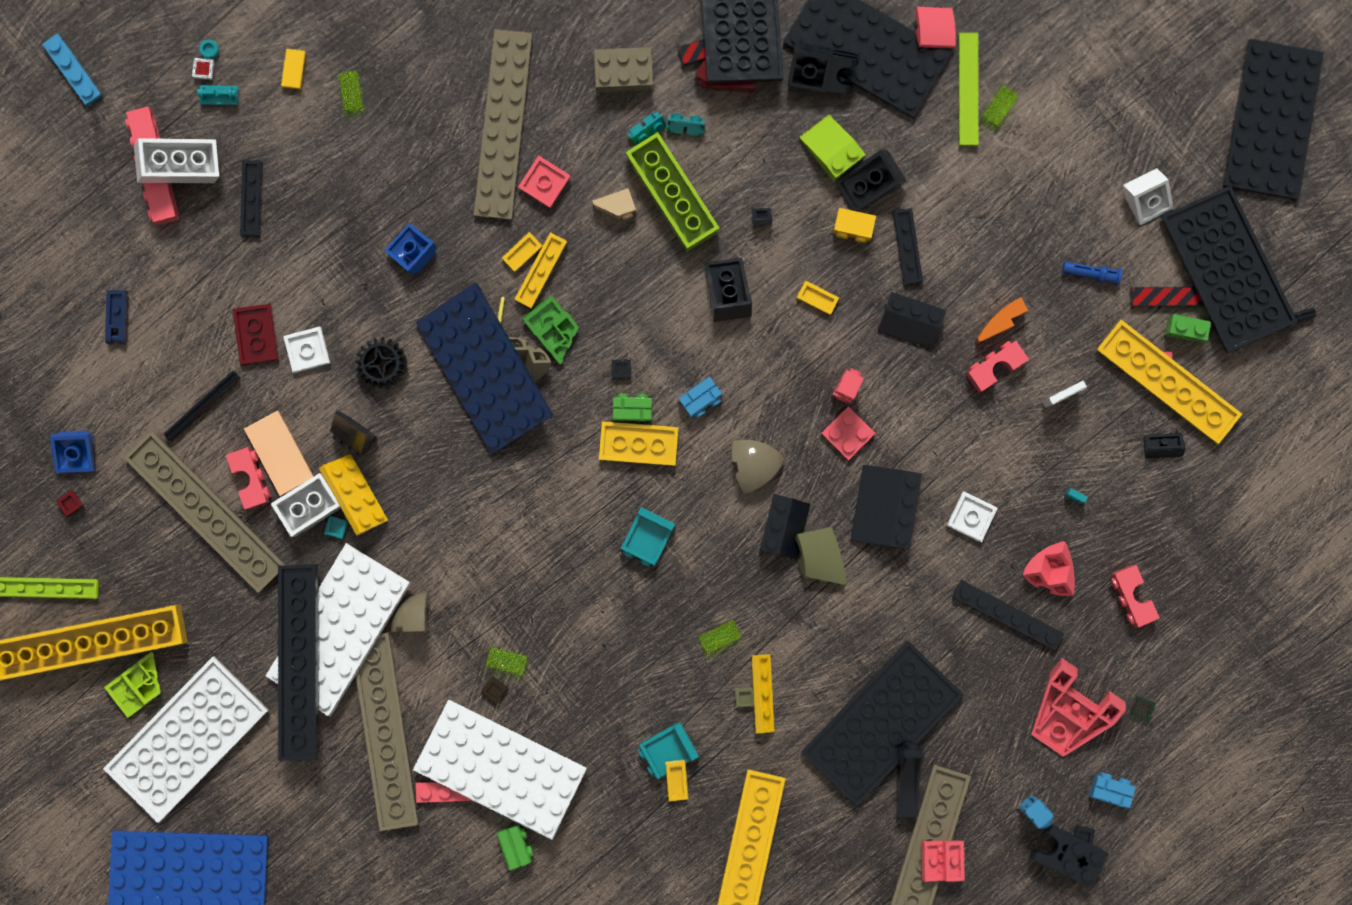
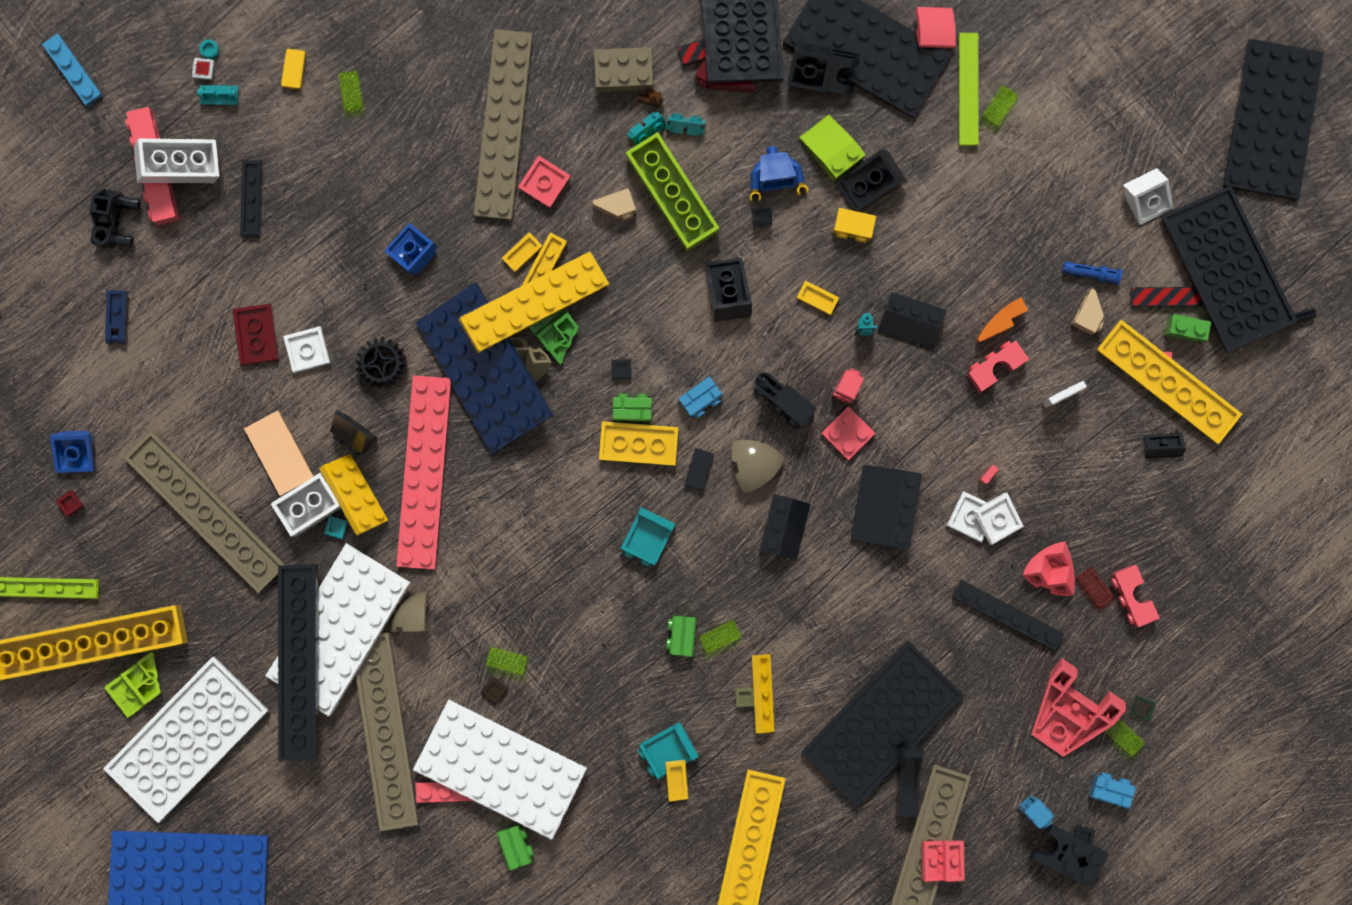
(105, 221): none -> black piece
(201, 406): black axle -> none
(256, 493): coral arch -> none
(424, 472): none -> coral plate
(533, 302): none -> yellow plate
(655, 98): none -> reddish brown plate
(682, 635): none -> bright green brick
(699, 468): none -> black tile
(776, 172): none -> blue torso
(784, 400): none -> black brick
(821, 556): olive slope -> none
(865, 325): none -> teal hinge
(907, 246): black tile -> none
(988, 475): none -> coral tile
(998, 518): none -> white tile
(1075, 496): teal tile -> none
(1089, 314): none -> tan slope
(1095, 587): none -> clear red tile
(1125, 737): none -> clear neon green tile

